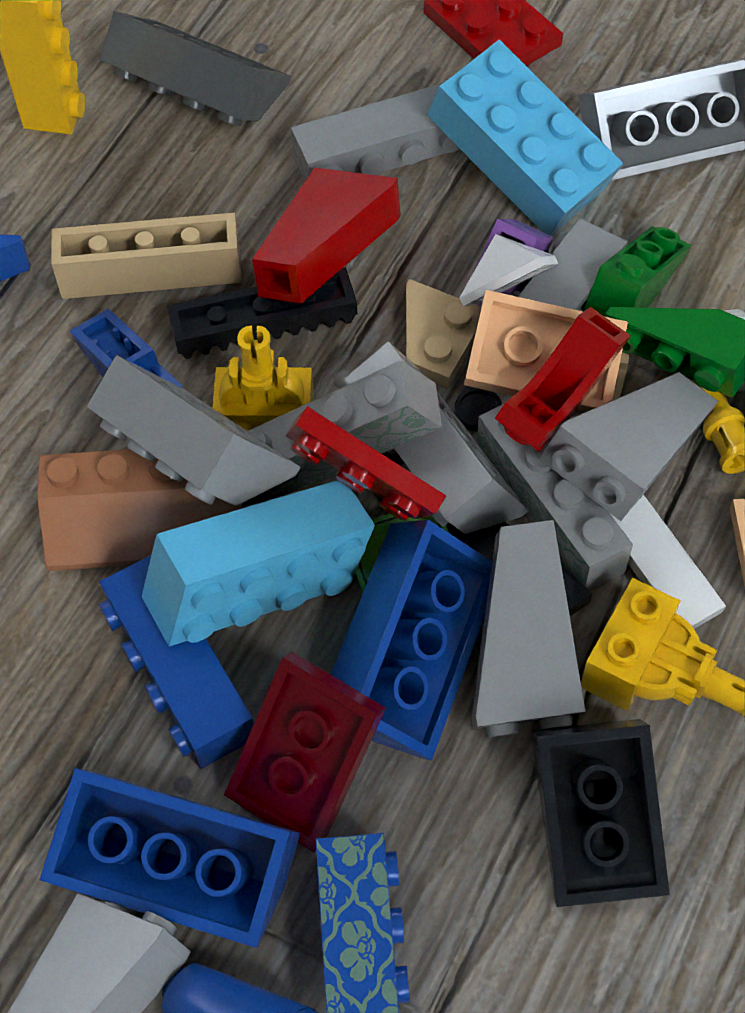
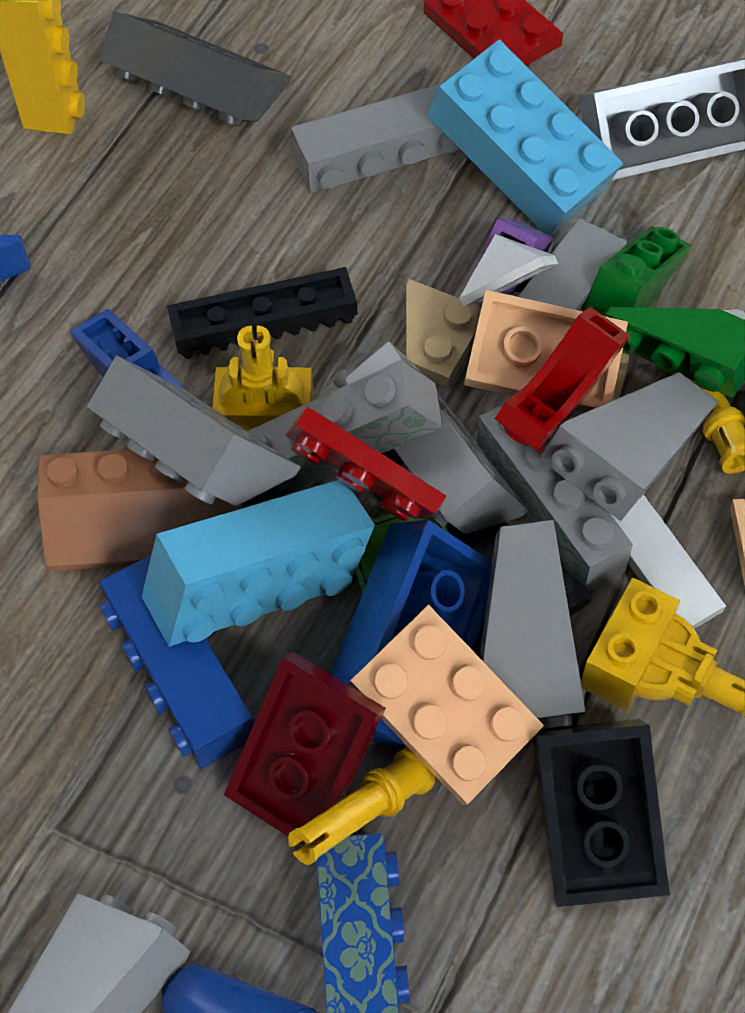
(146, 255): tan brick -> none
(170, 856): blue slope -> none
(324, 230): red slope -> none
(380, 794): none -> yellow pin
(447, 705): none -> light nougat plate
(472, 404): black piece -> none

